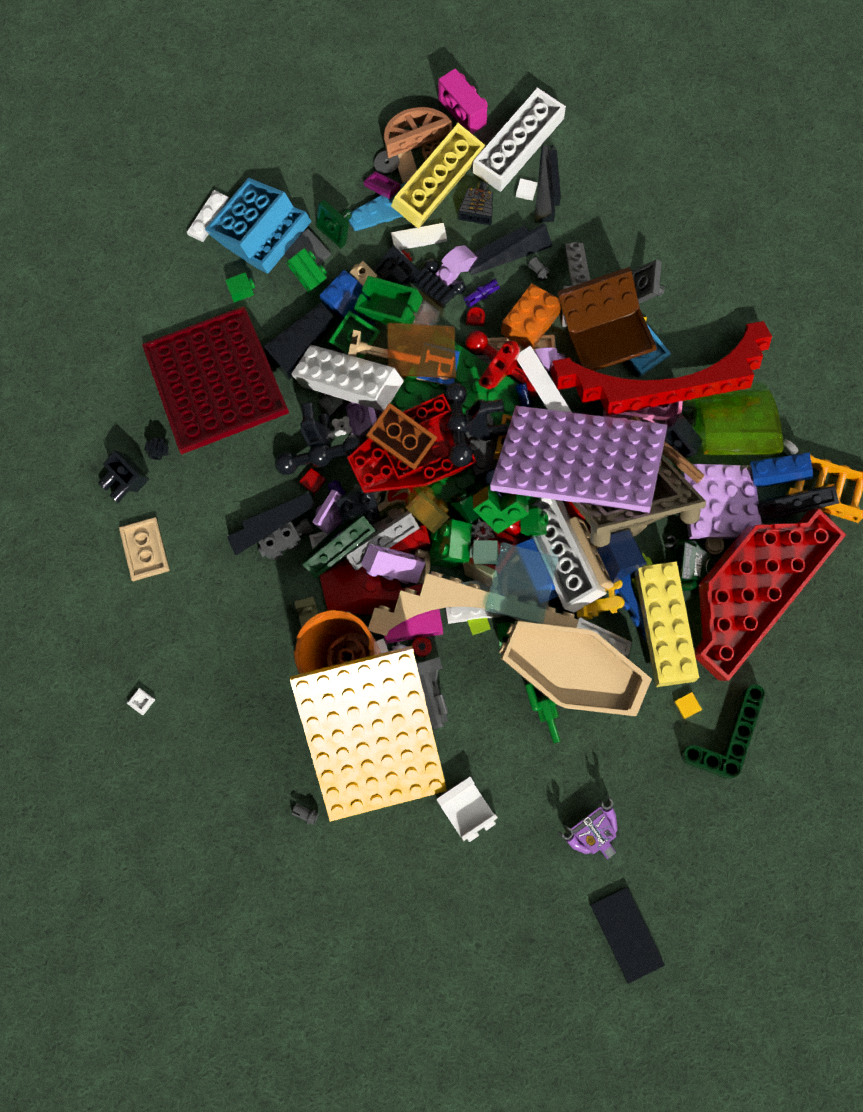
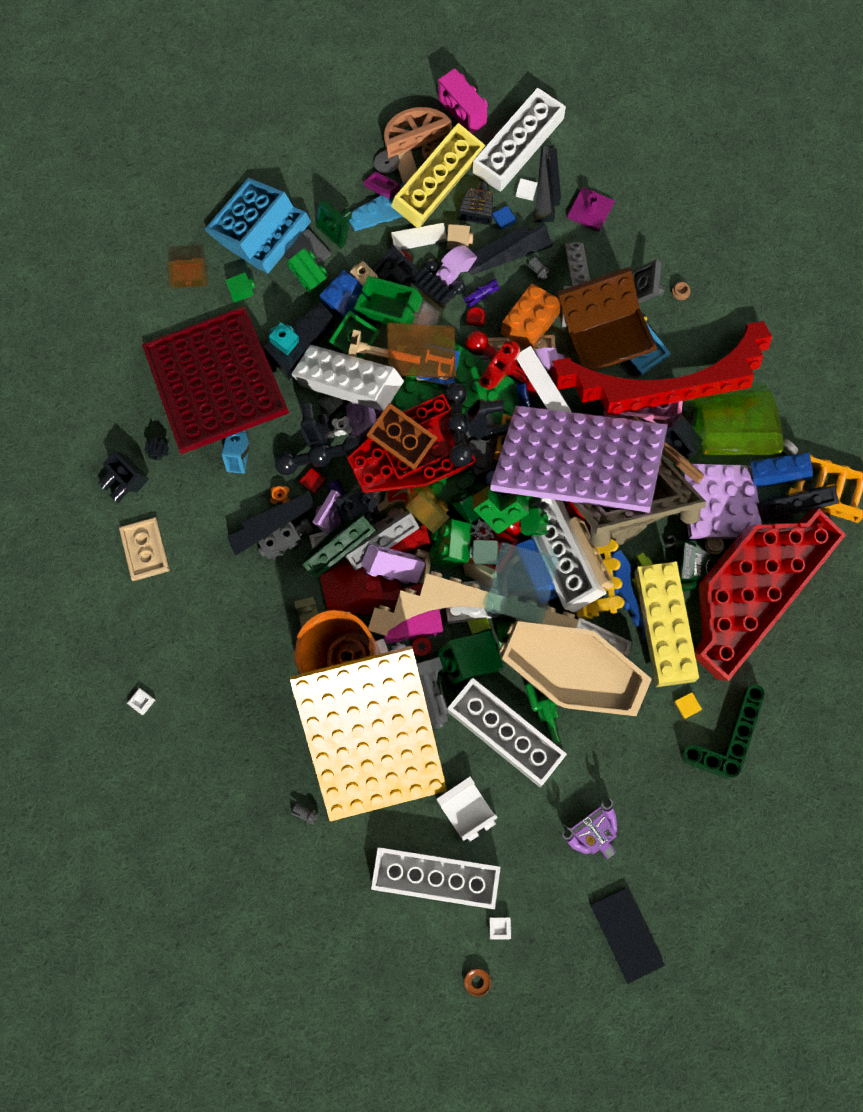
(188, 273): none -> clear orange brick
(206, 215): white plate -> none
(236, 452): none -> dark azure torso
(279, 490): none -> orange plate
(284, 338): none -> teal brick
(436, 878): none -> white brick
(459, 236): none -> tan brick
(469, 658): none -> dark green slope
(481, 990): none -> dark orange piece
(500, 928): none -> white plate
(504, 217): none -> blue tile
(506, 732): none -> white brick
(591, 209): none -> magenta tile
(621, 555): dark blue slope -> none
(681, 291): none -> medium nougat plate

